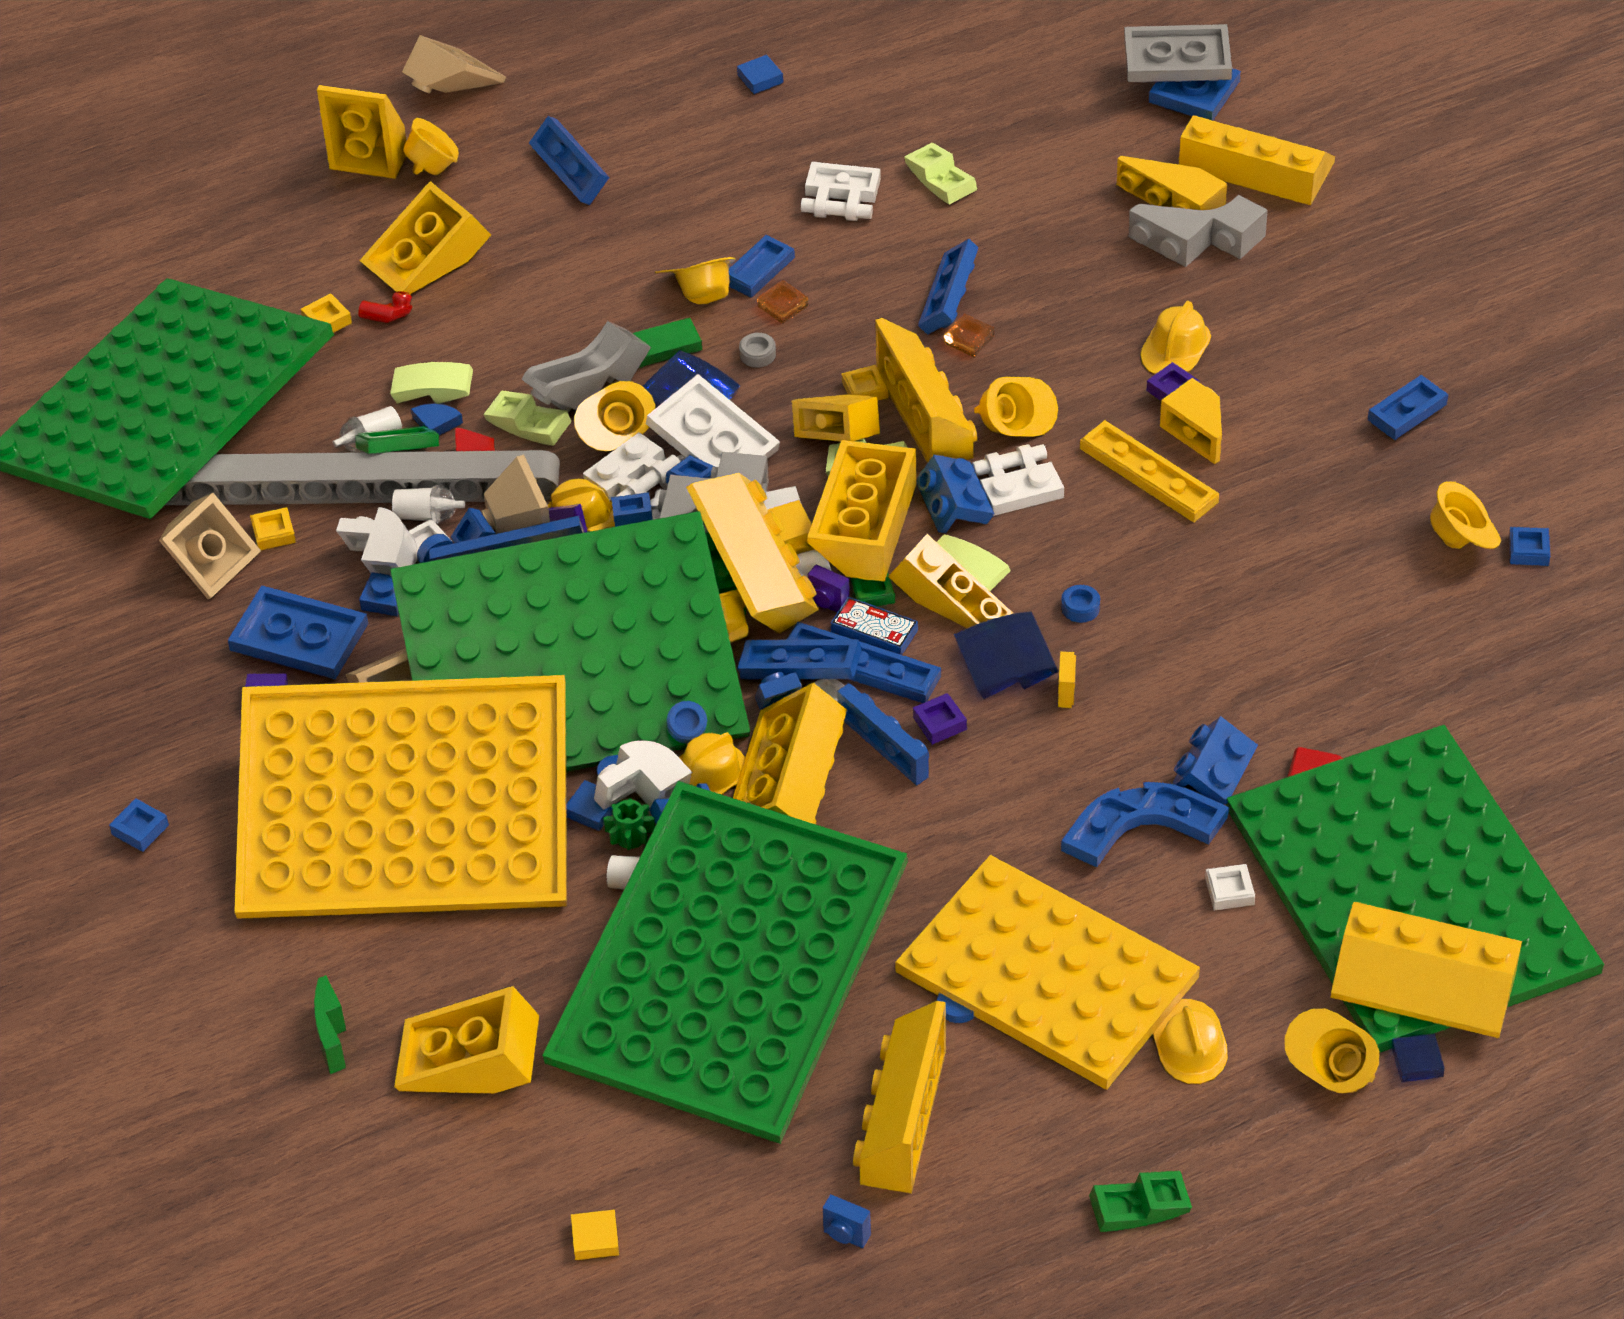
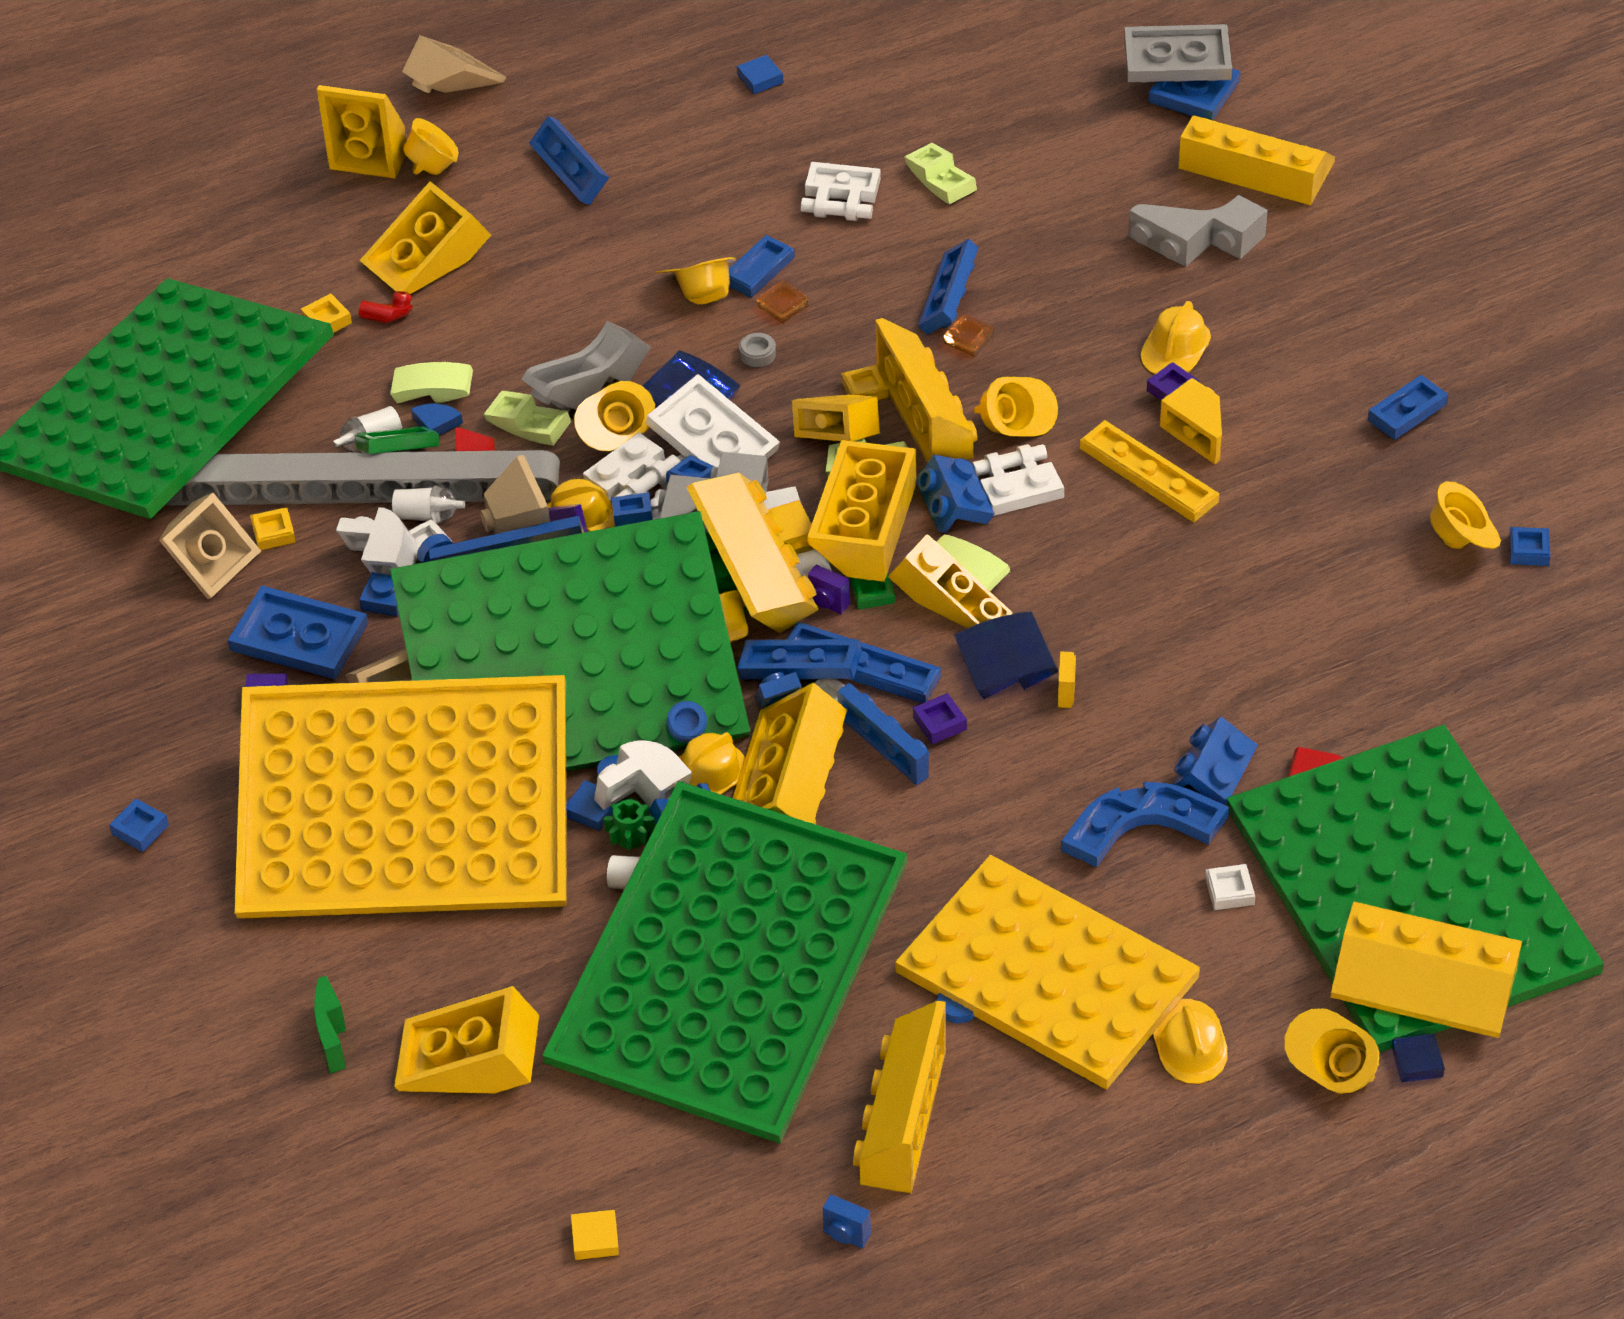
(472, 526): blue tile -> none
(669, 339): green tile -> none
(874, 626): tile -> none
(1080, 603): blue tile -> none
(1138, 1204): green slope -> none
(1170, 184): yellow slope -> none

